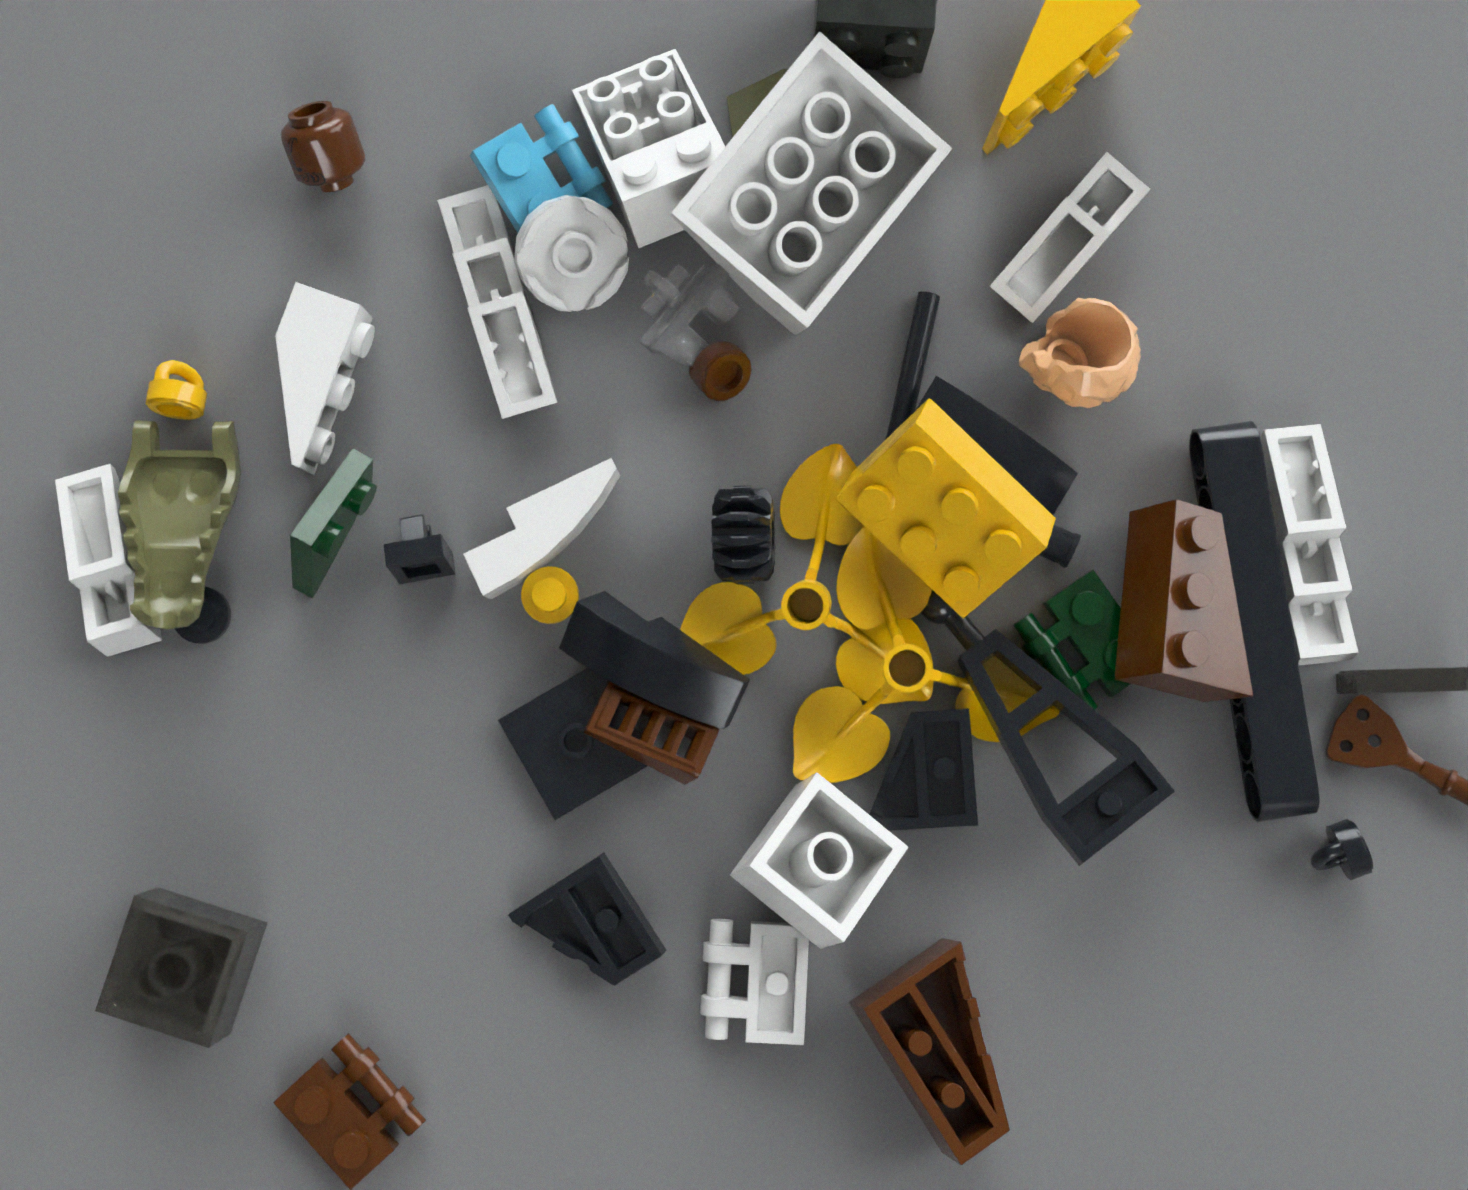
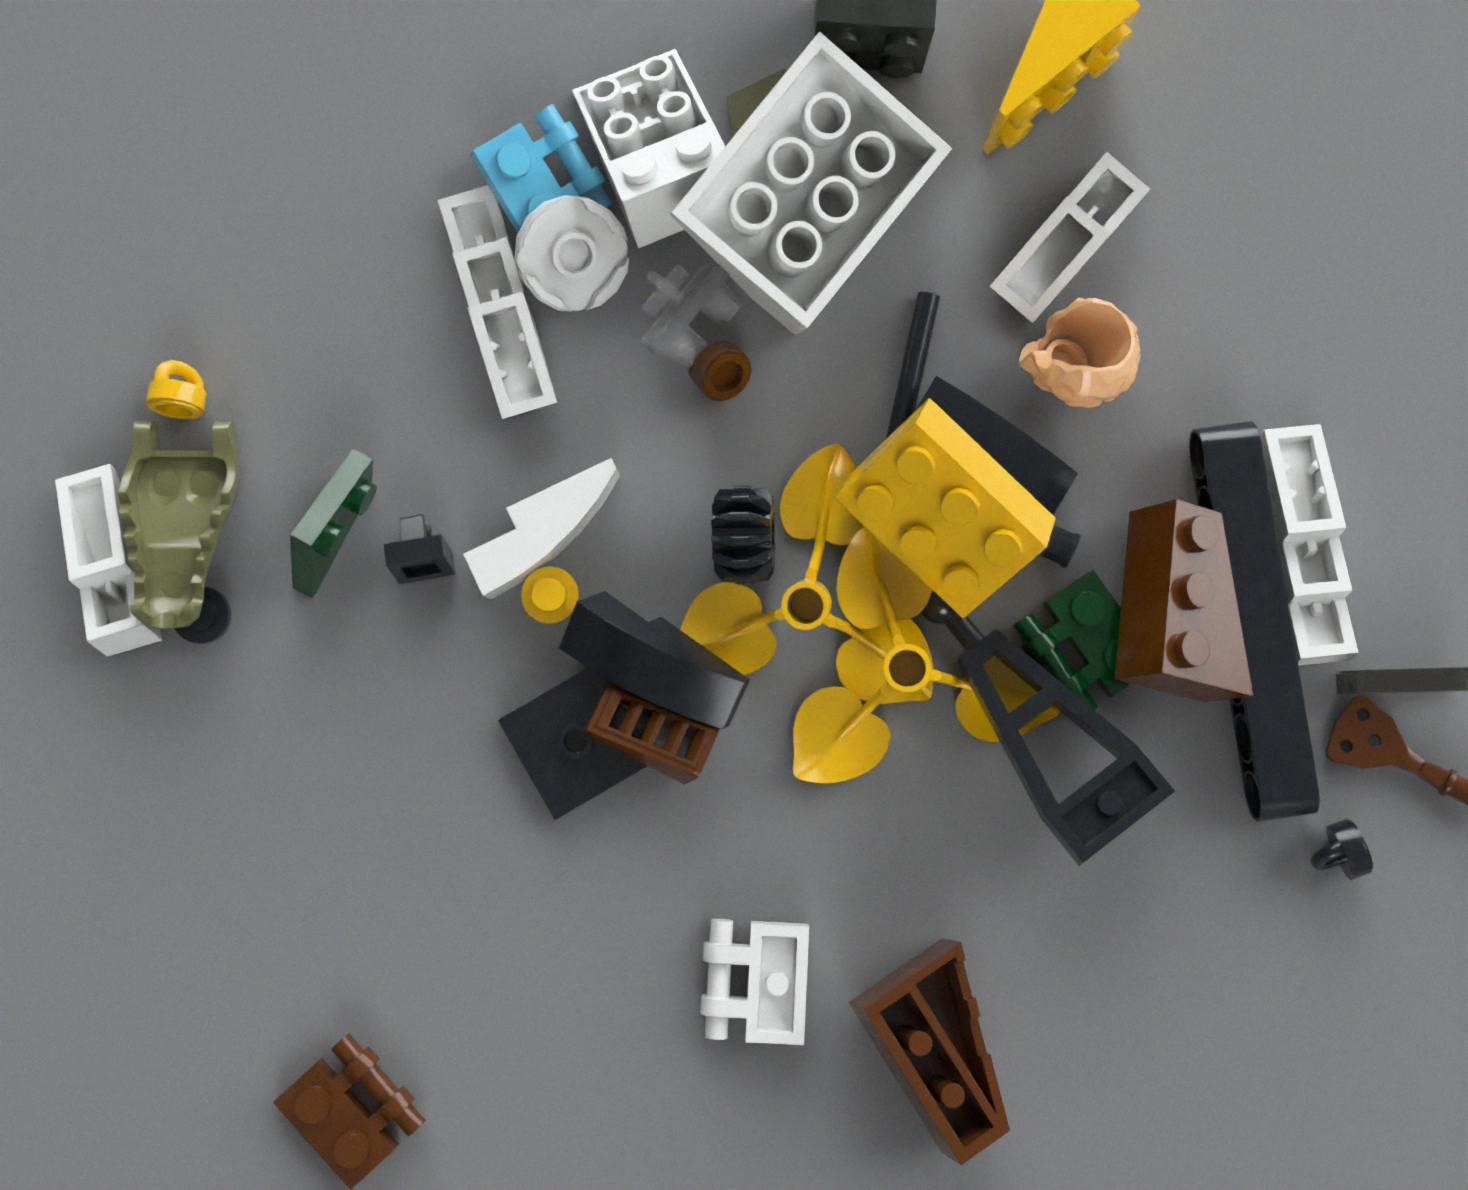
(181, 966): clear smoke brick -> none
(316, 359): white slope -> none
(322, 146): reddish brown head -> none
(594, 921): black wing -> none
(819, 861): white brick -> none
(930, 775): black wing -> none

